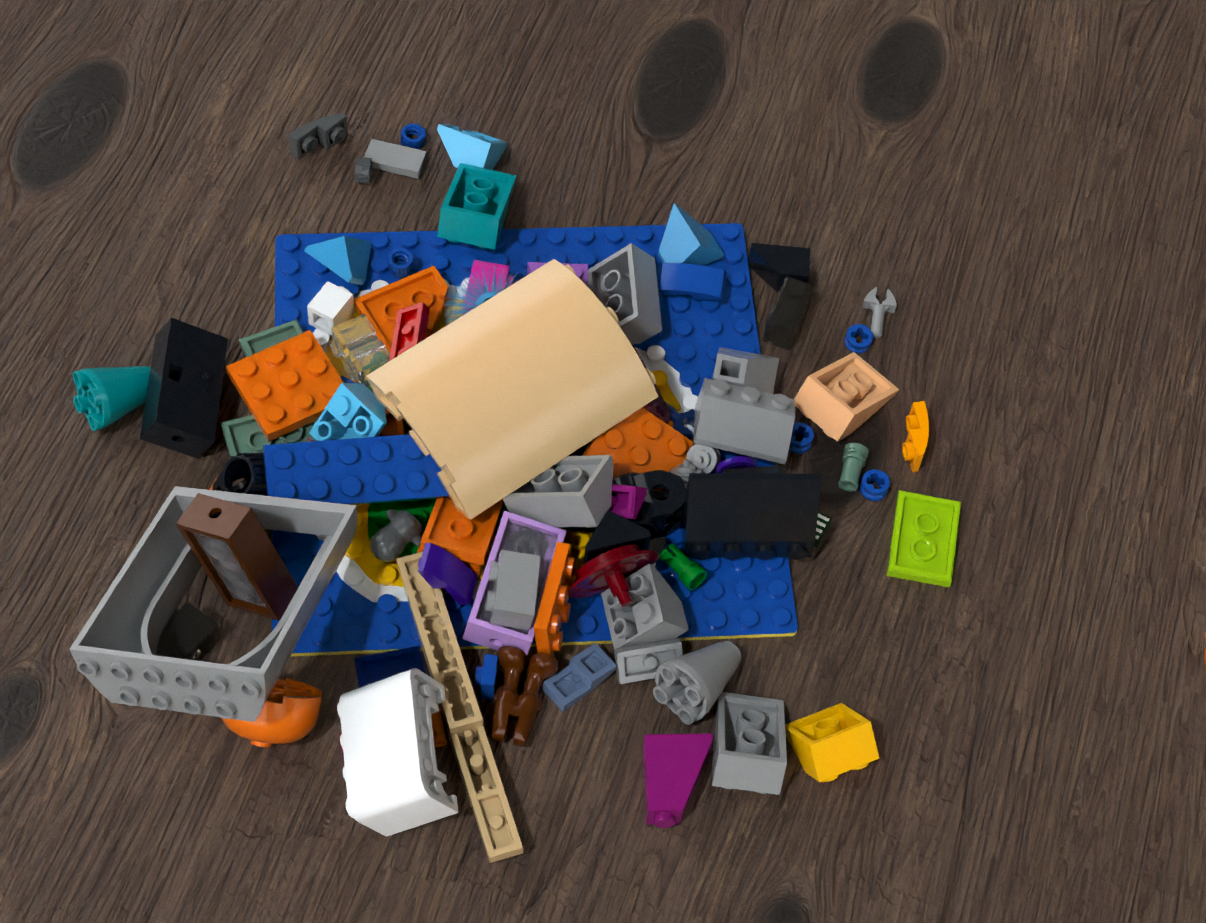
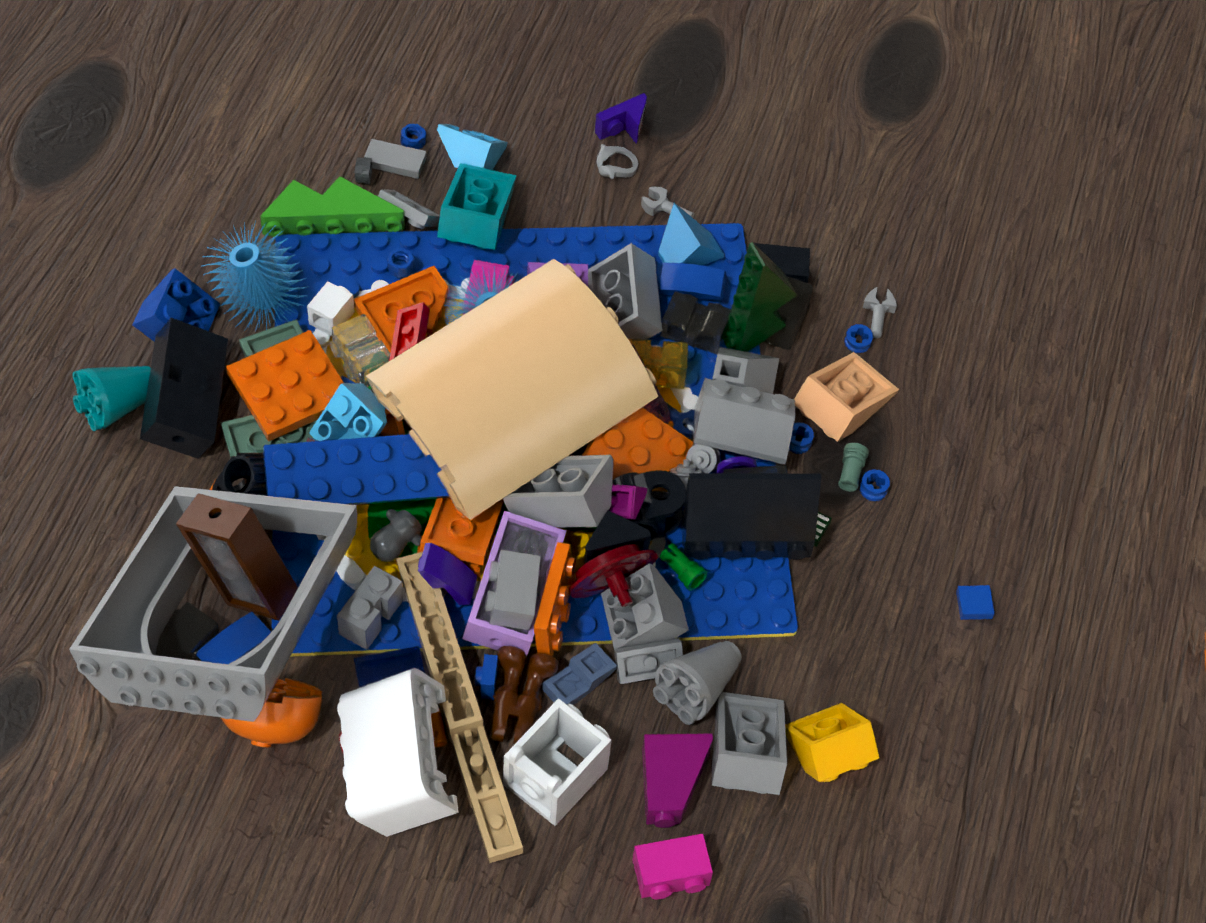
(177, 299): none -> blue slope
(234, 640): none -> blue slope
(254, 276): none -> dark azure piece
(323, 131): dark grey slope -> none
(339, 210): none -> bright green slope
(343, 256): dark azure slope -> none
(375, 597): none -> light grey brick
(418, 215): none -> light grey plate
(545, 776): none -> white container
(614, 171): none -> light grey piece
(624, 116): none -> dark purple slope
(662, 204): none -> light grey bar
(666, 362): none -> clear yellow brick
(672, 866): none -> dark pink brick
(695, 323): none -> clear smoke brick
(755, 305): none -> dark green slope
(918, 433): light orange slope -> none
(924, 539): lime tile -> none
(975, 602): none -> blue tile

